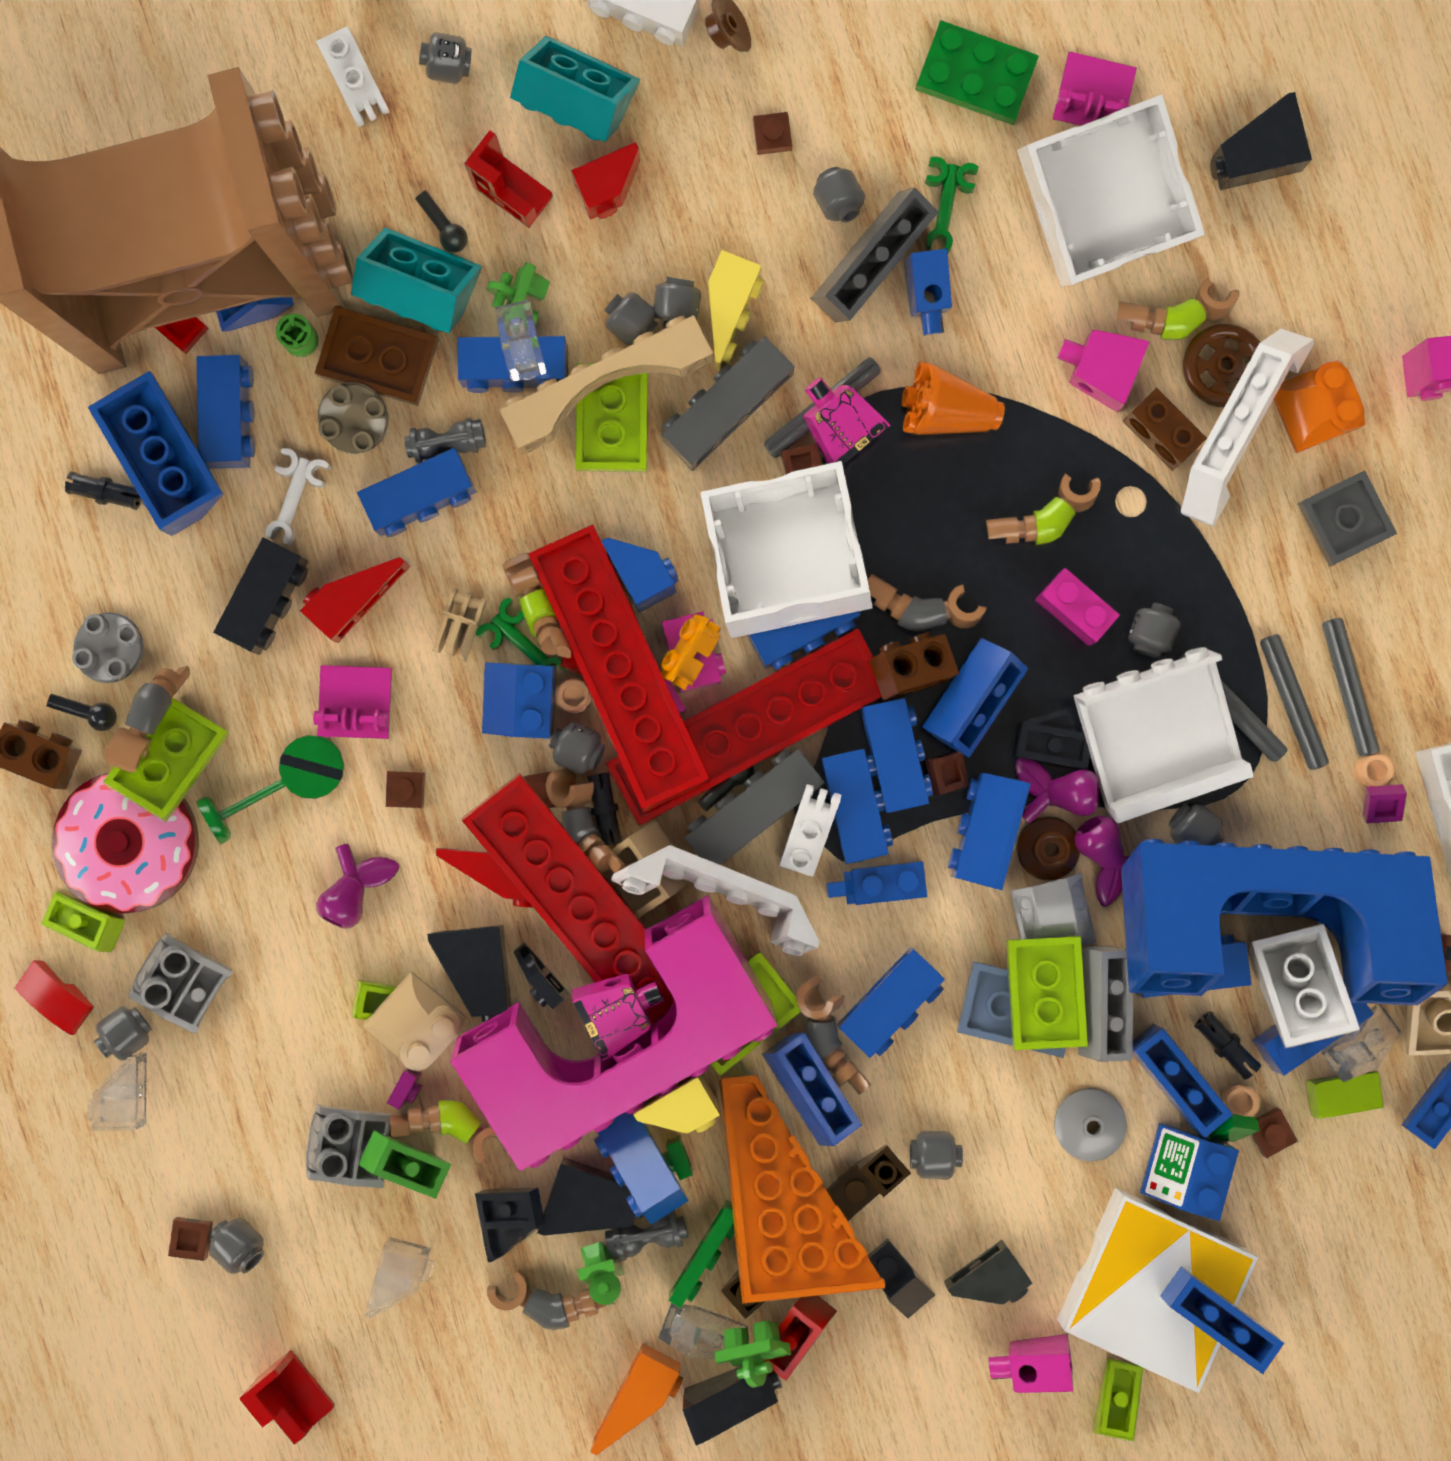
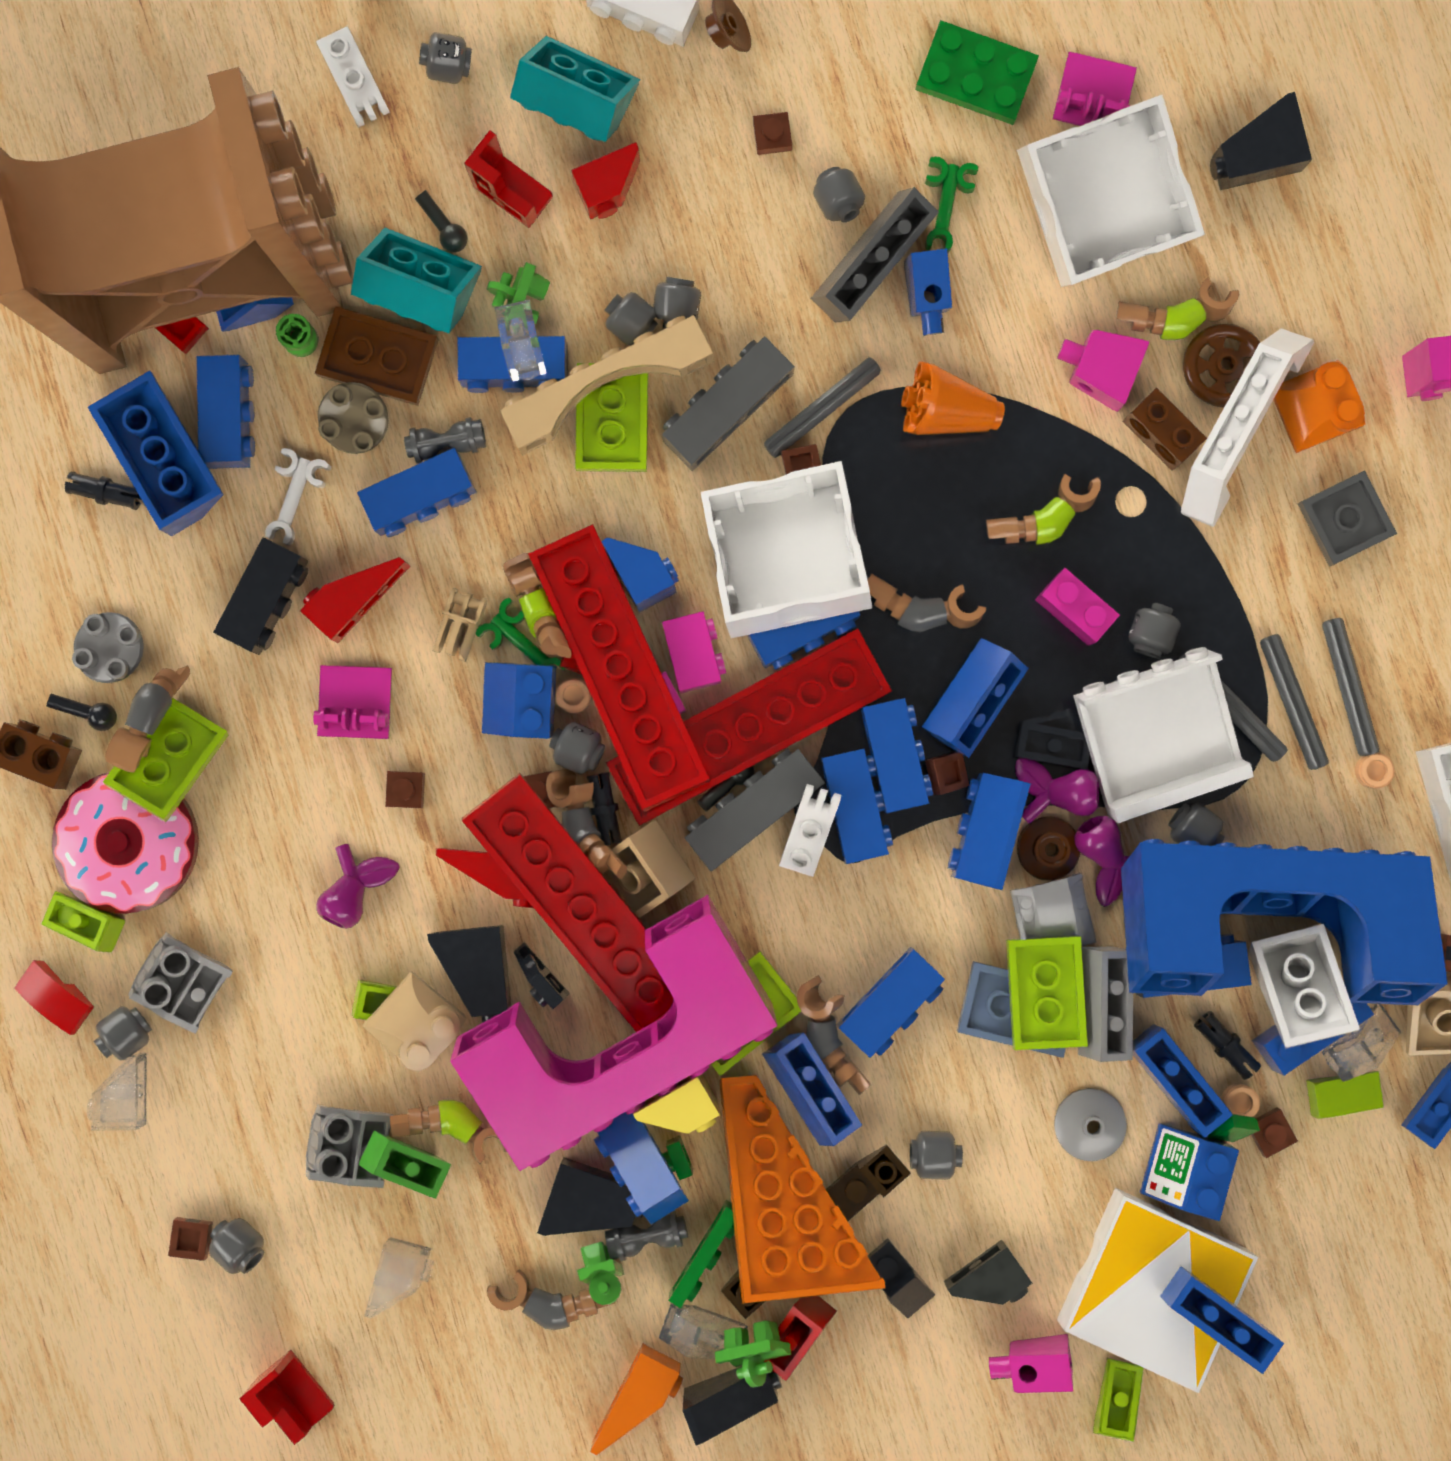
(307, 767): green piece -> none
(405, 1089): magenta plate -> none
(508, 1218): black wing -> none
(615, 1012): dark pink torso -> none
(695, 637): light orange hinge -> none
(730, 292): light yellow slope -> none
(791, 927): white slope -> none
(841, 421): dark pink torso -> none
(881, 884): blue hinge -> none
(915, 670): reddish brown brick -> none
(1384, 803): magenta plate -> none

